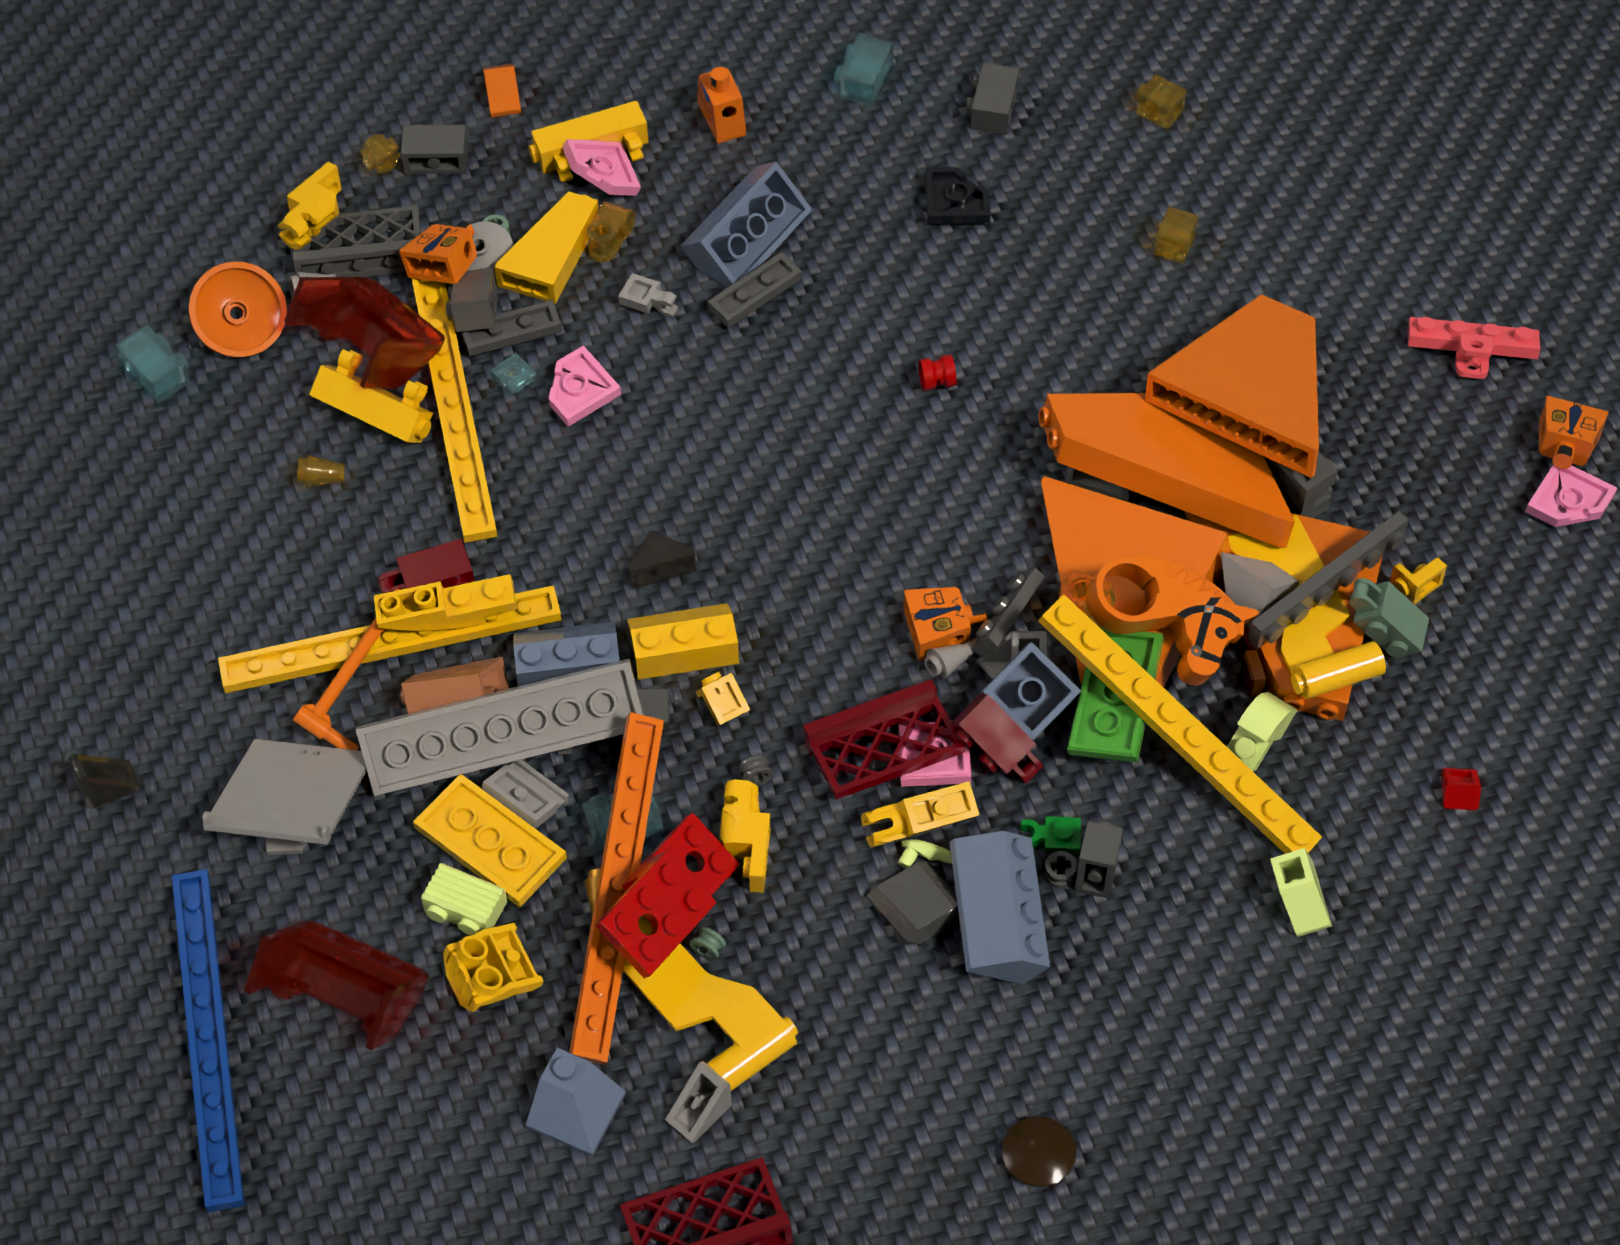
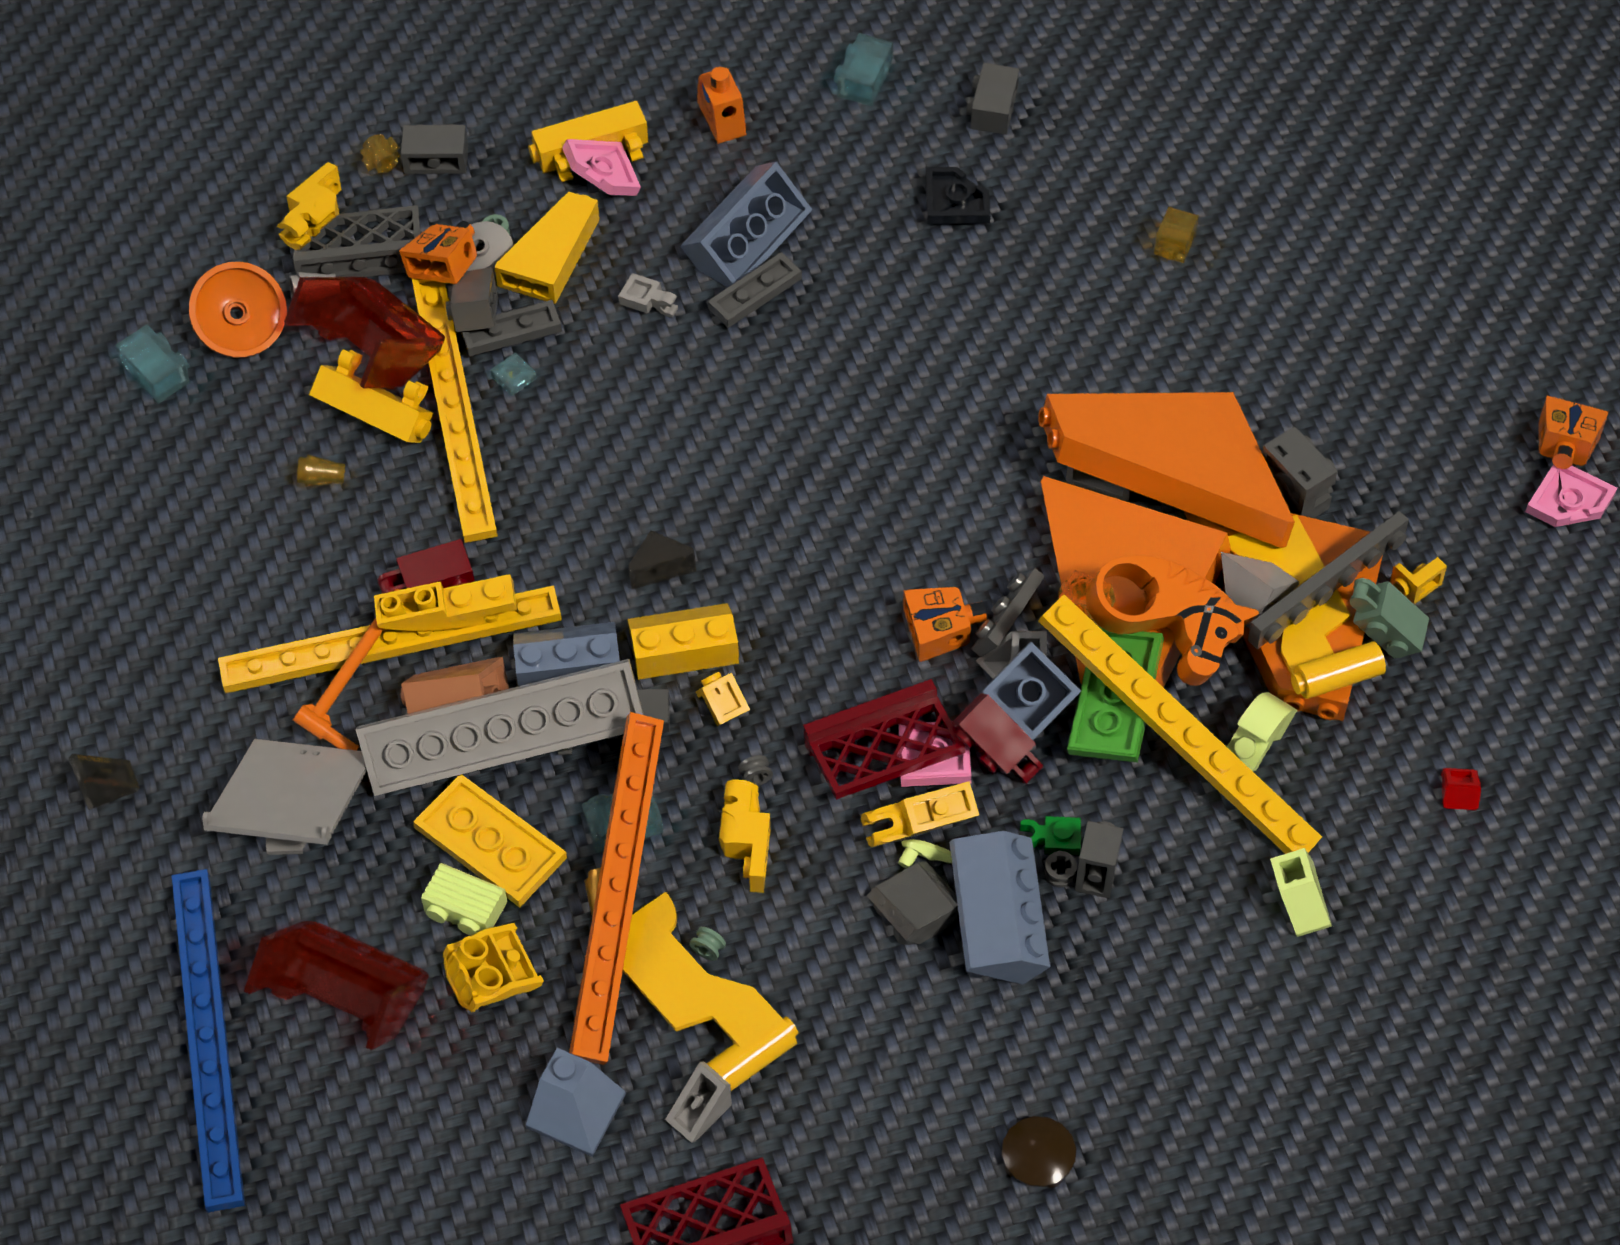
(502, 90): orange slope -> none
(525, 792): light grey plate -> none
(580, 386): bright pink plate -> none
(609, 230): clear yellow piece -> none
(667, 895): red bracket -> none
(937, 372): red wheel -> none
(944, 660): light grey cone -> none
(1160, 101): clear yellow brick -> none
(1249, 383): orange slope -> none
(1253, 673): reddish brown tile -> none
(1473, 342): coral plate -> none

